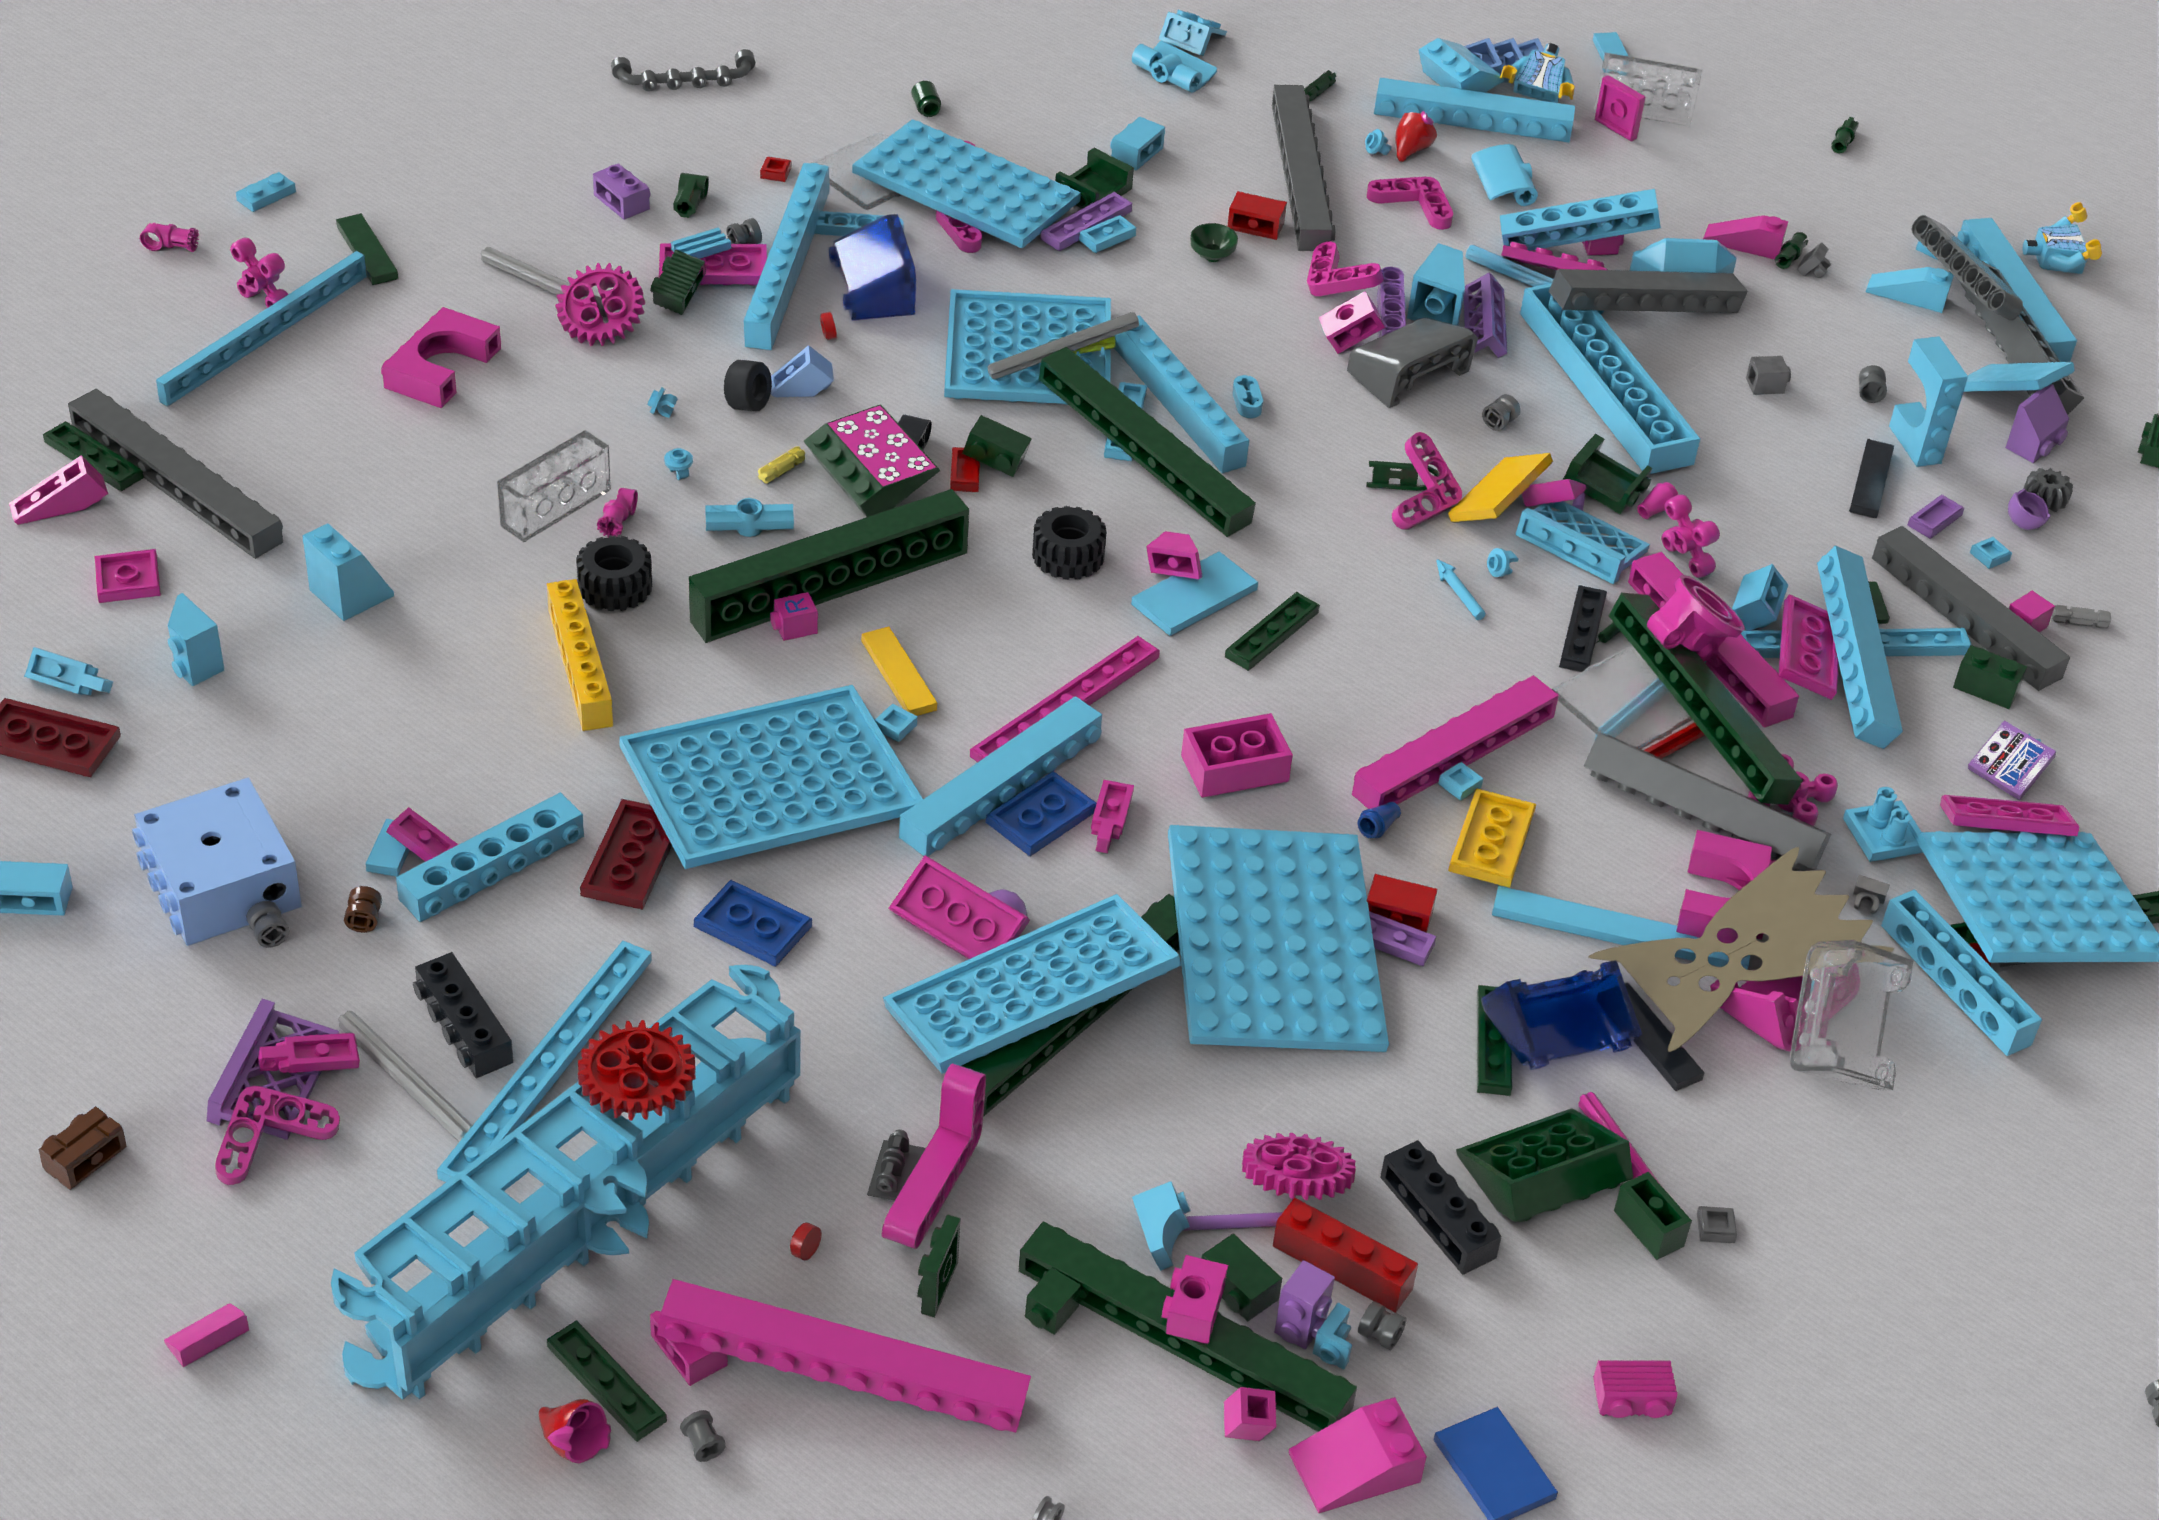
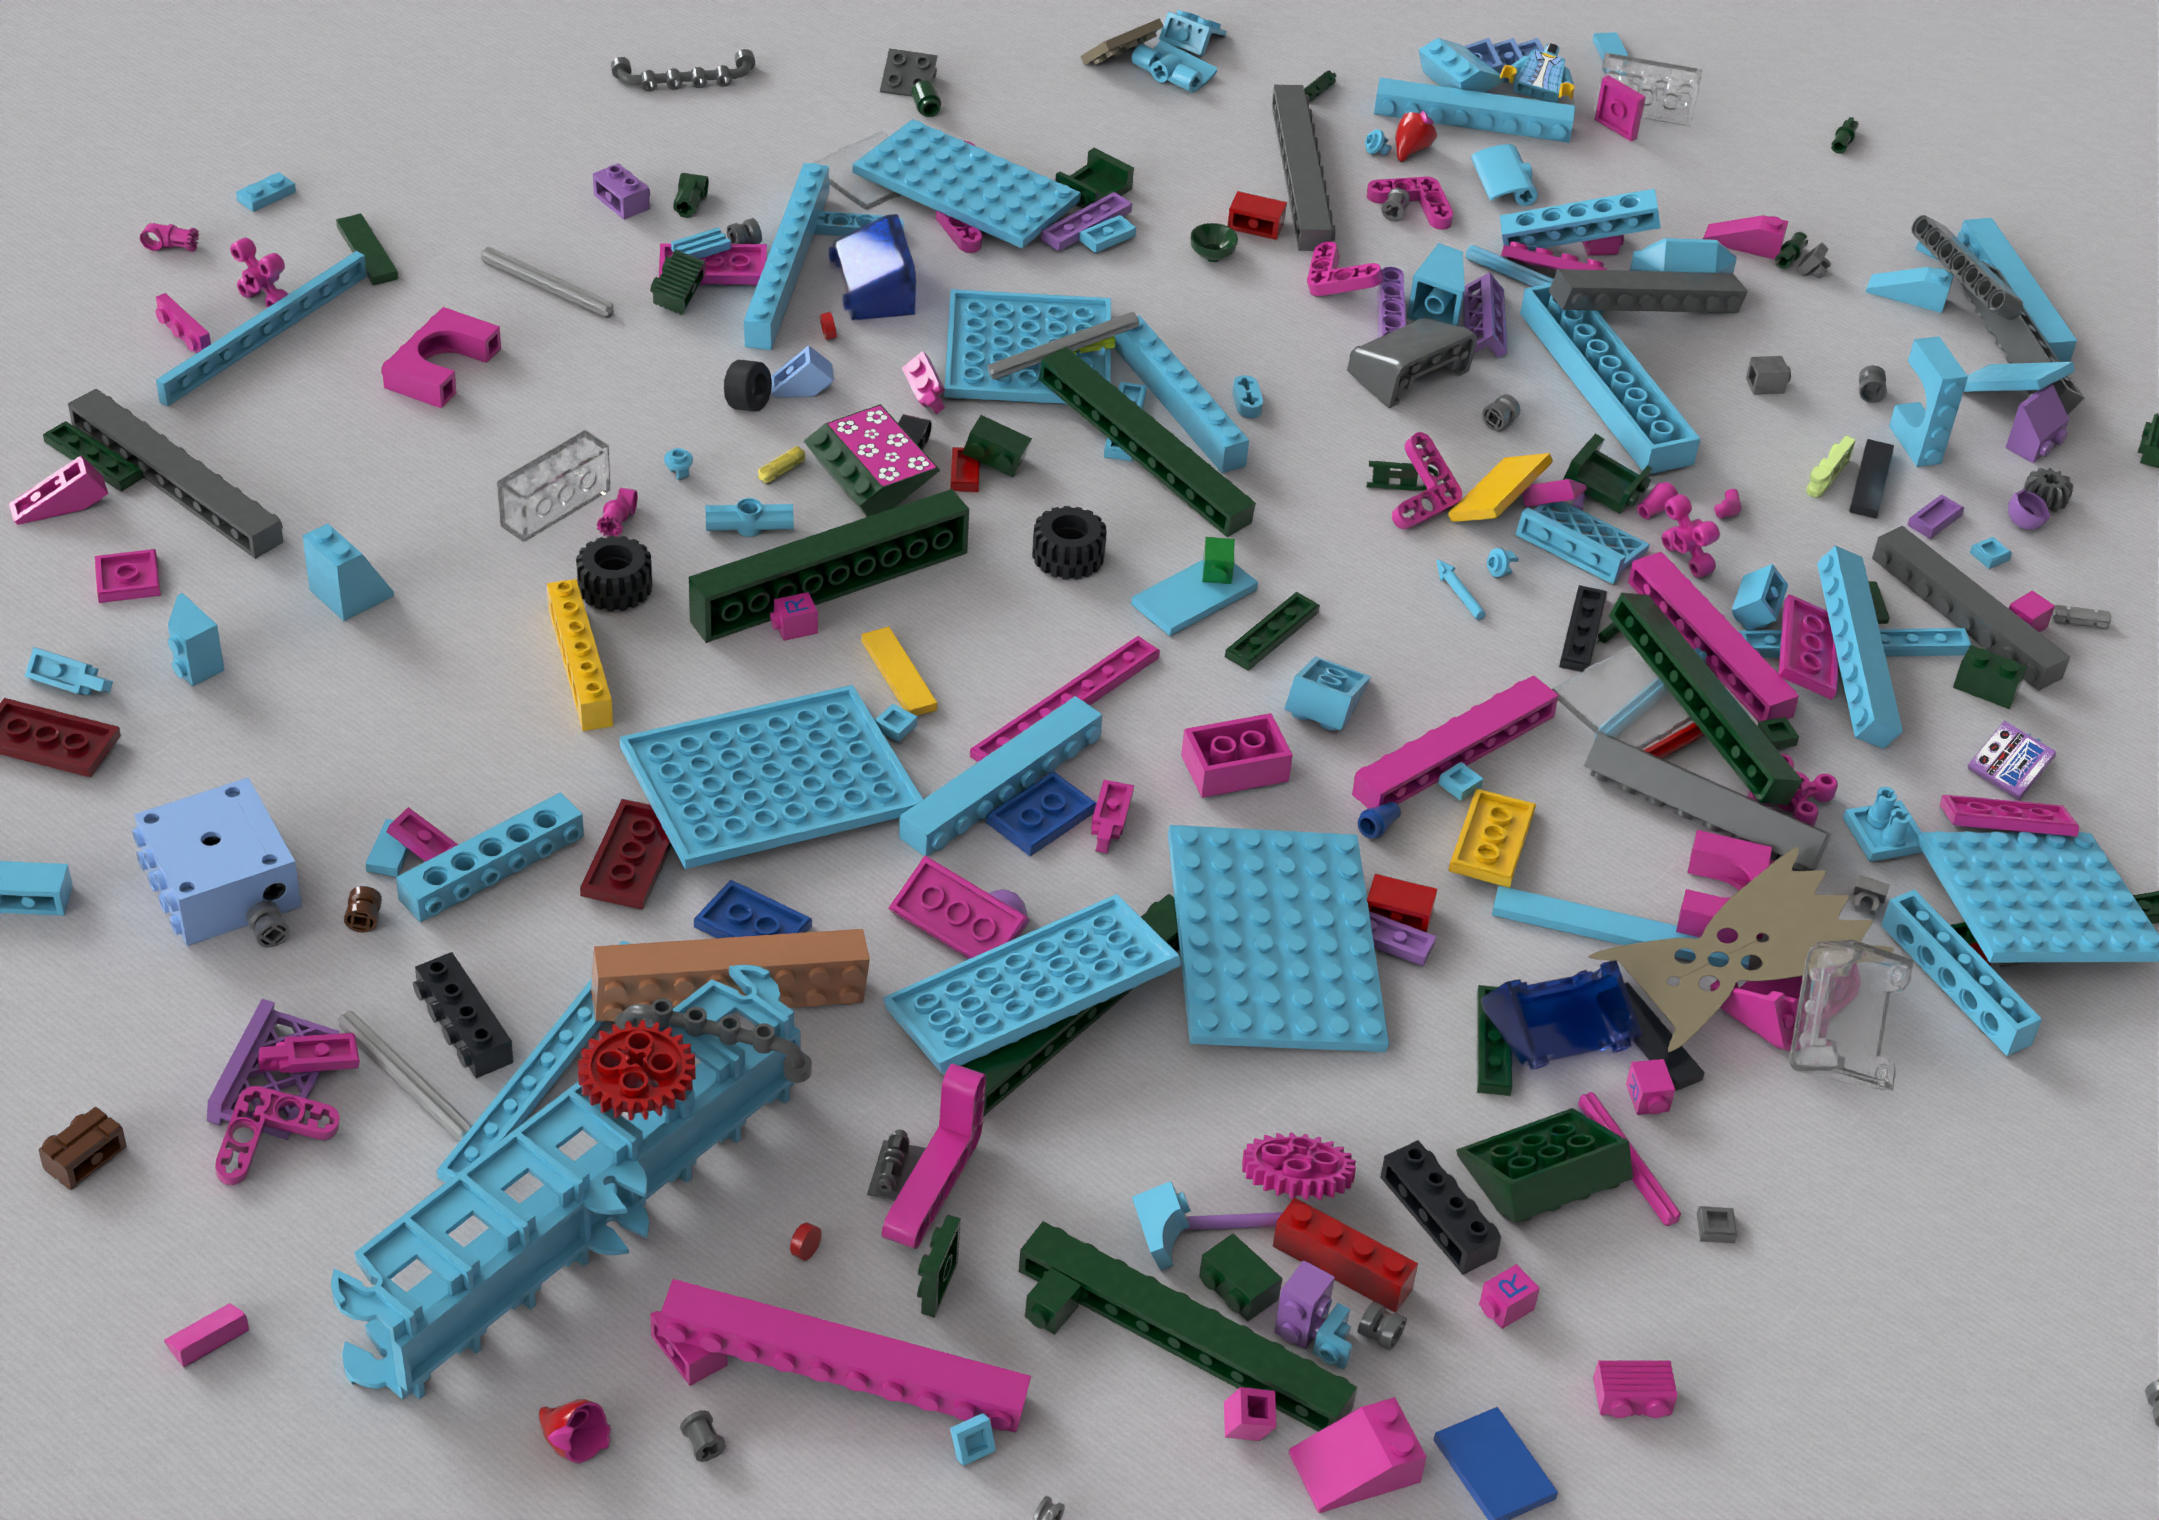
(181, 323): none -> dark pink plate
(575, 312): dark pink gear -> none
(606, 1380): dark green tile -> none
(659, 402): medium azure plate -> none
(775, 169): red tile -> none
(796, 1065): none -> dark grey bar
(806, 966): none -> nougat brick
(906, 69): none -> dark grey hinge
(925, 382): none -> hinge
(973, 1439): none -> medium azure plate
(1123, 42): none -> dark tan plate
(1138, 142): medium azure brick -> none
(1174, 555): dark pink slope -> none
(1195, 1299): dark pink brick -> none
(1218, 560): none -> green brick
(1326, 693): none -> medium azure slope
(1351, 322): dark pink brick -> none
(1397, 208): none -> flat silver bush
(1509, 1296): none -> dark pink brick
(1650, 1087): none -> dark pink brick
(1652, 1215): dark green brick -> none
(1695, 619): dark pink piece -> none
(1730, 506): none -> dark pink arm
(1779, 732): none -> dark green plate
(1830, 468): none -> yellowish green hinge
(2062, 245): torso -> none

